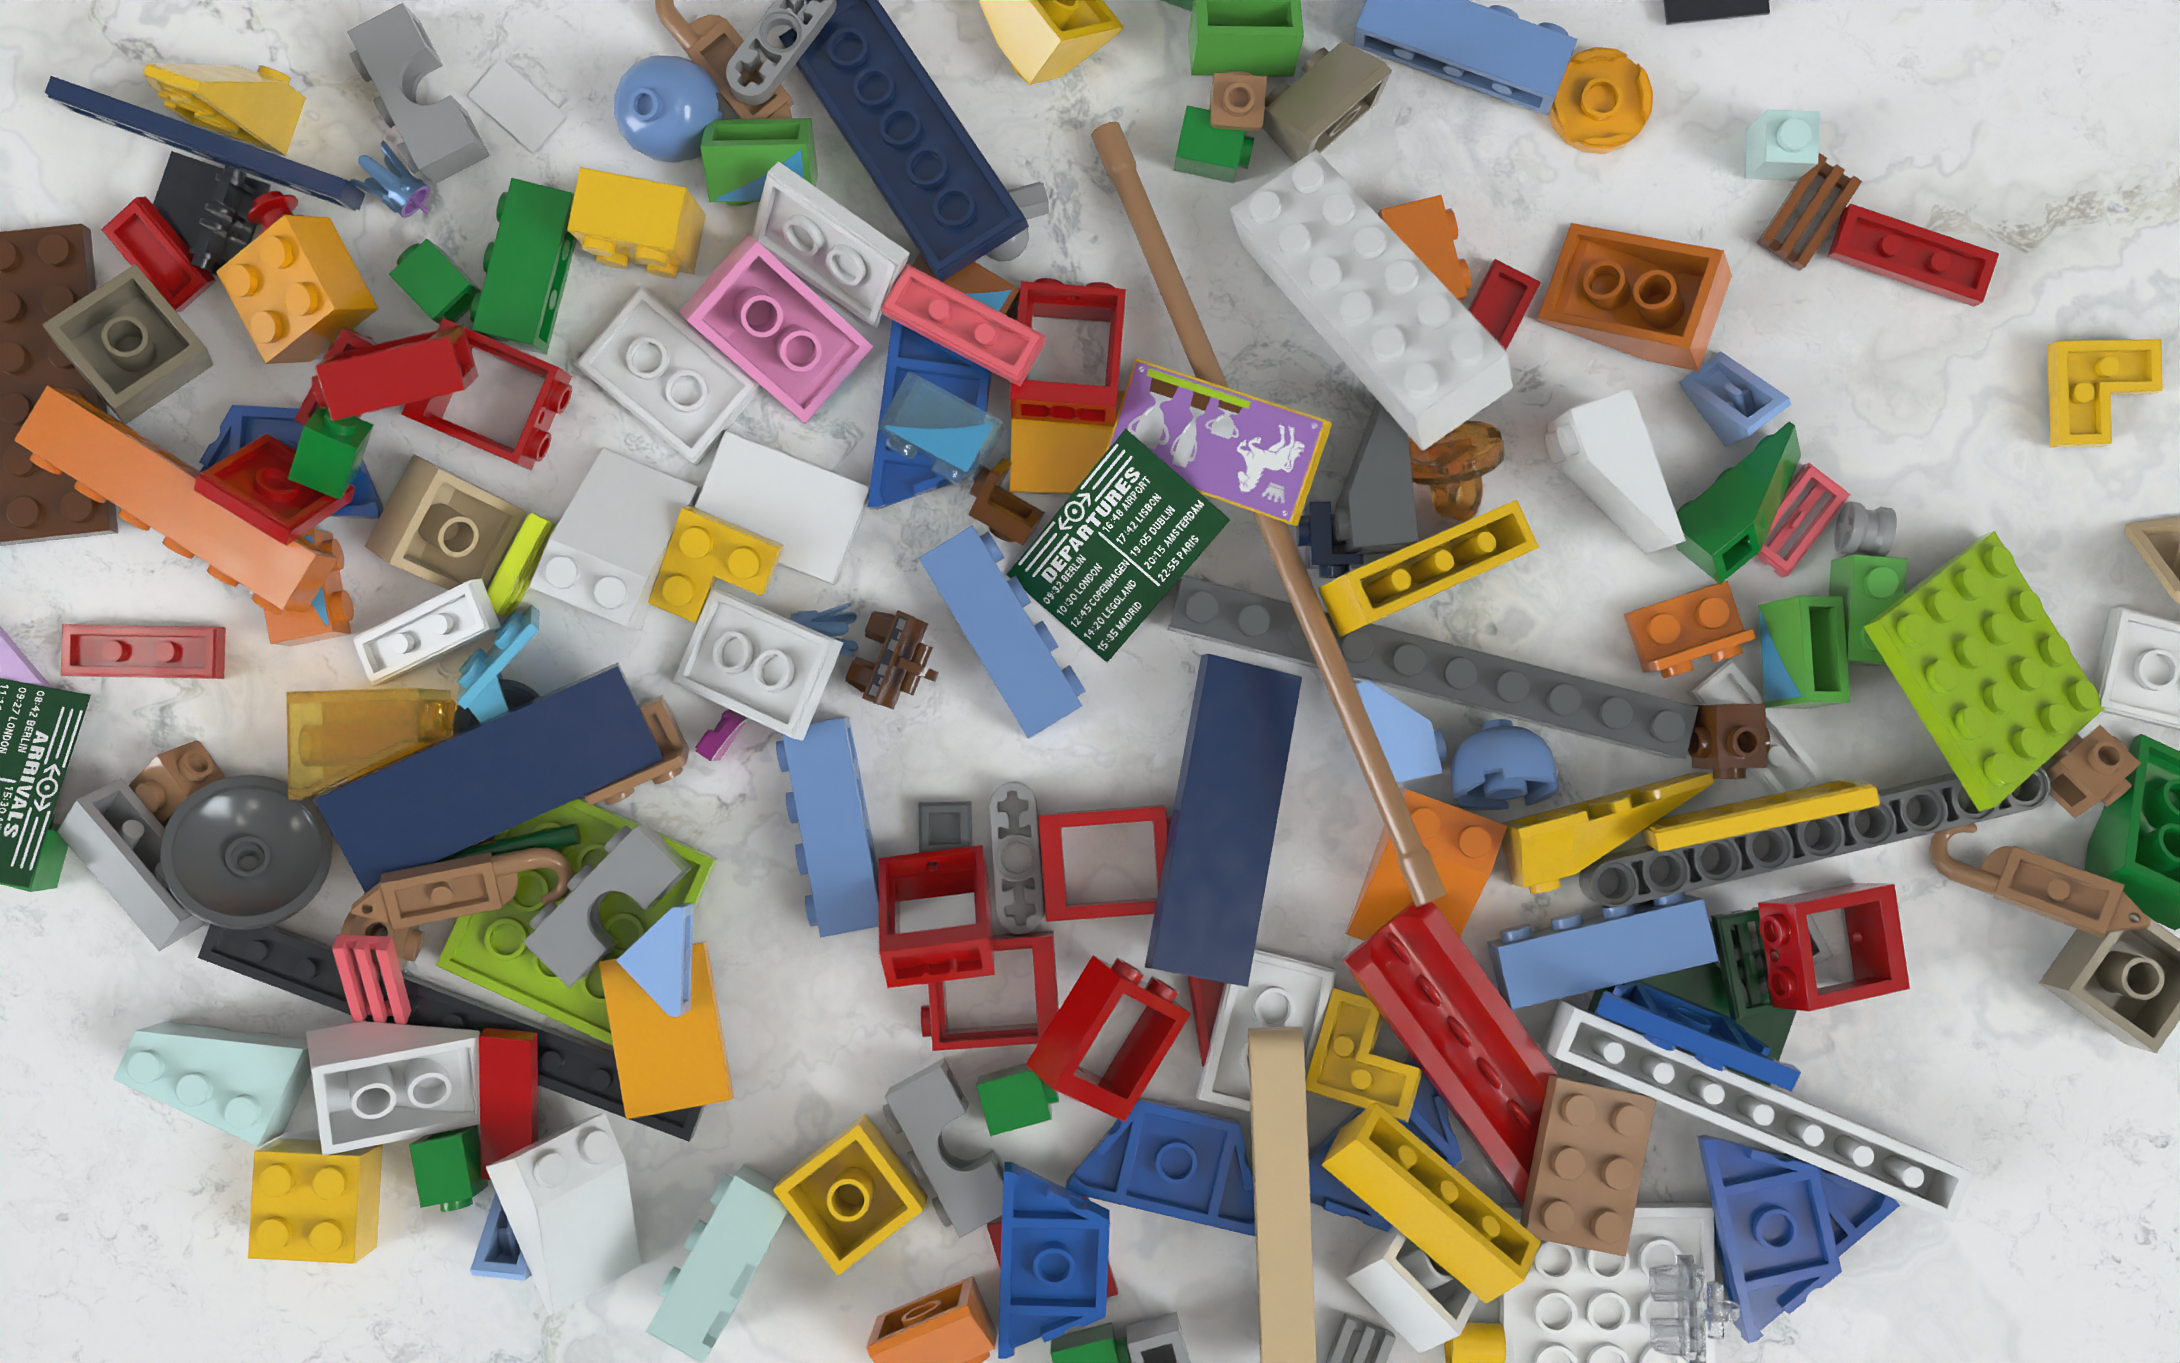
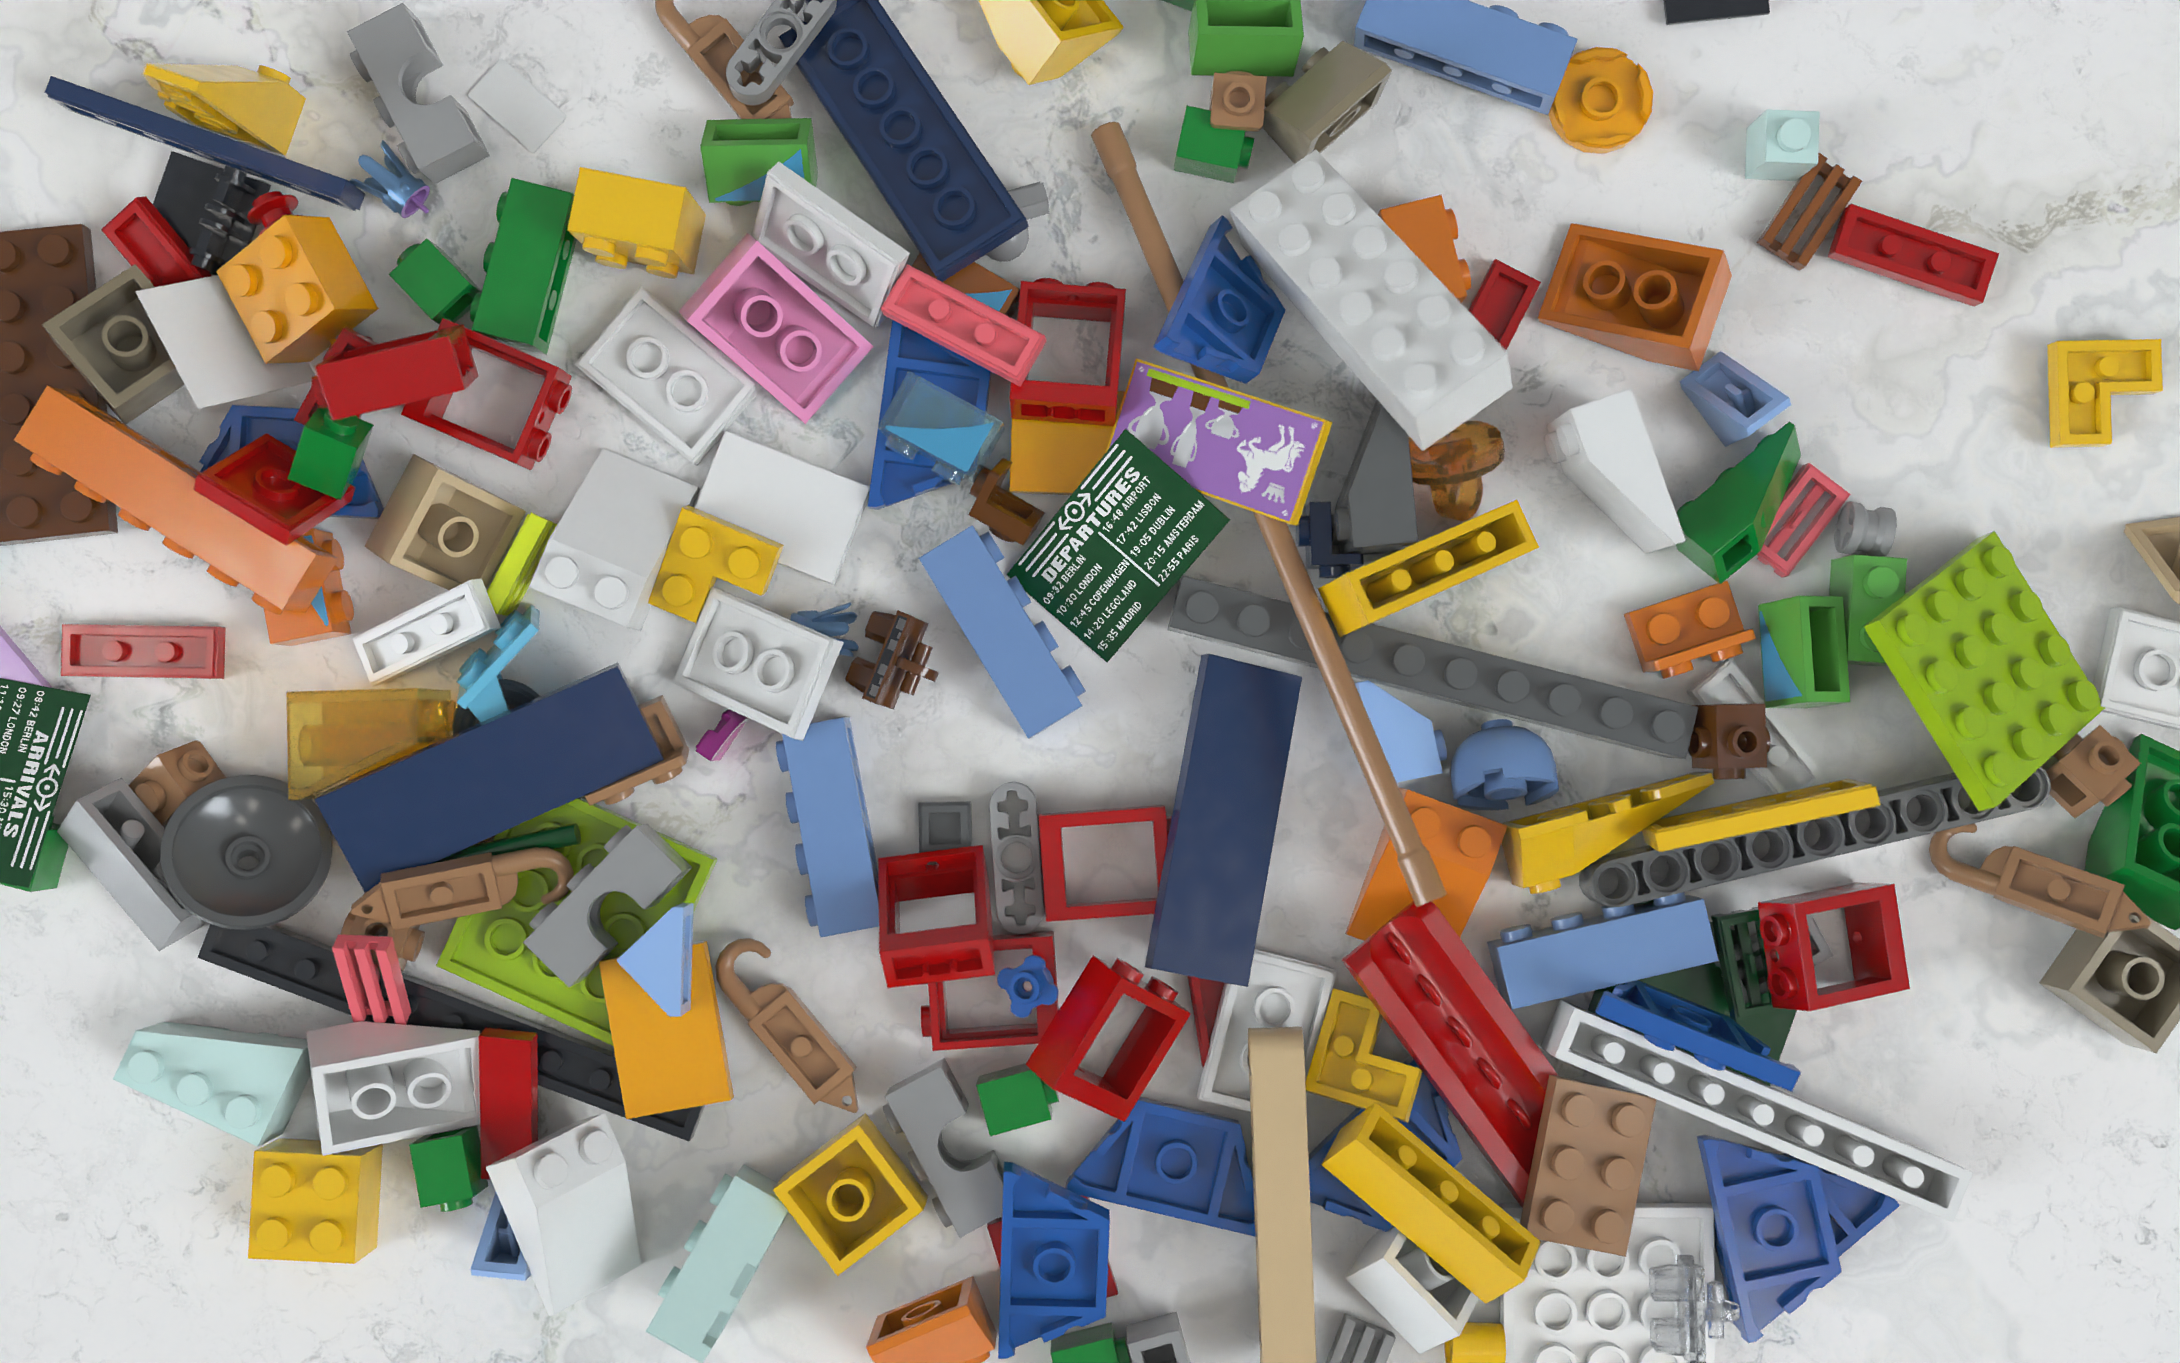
(213, 343): none -> white sticker
(665, 107): medium blue cylinder -> none
(790, 1031): none -> medium nougat plate
(1043, 986): none -> blue plate
(1222, 311): none -> blue wing

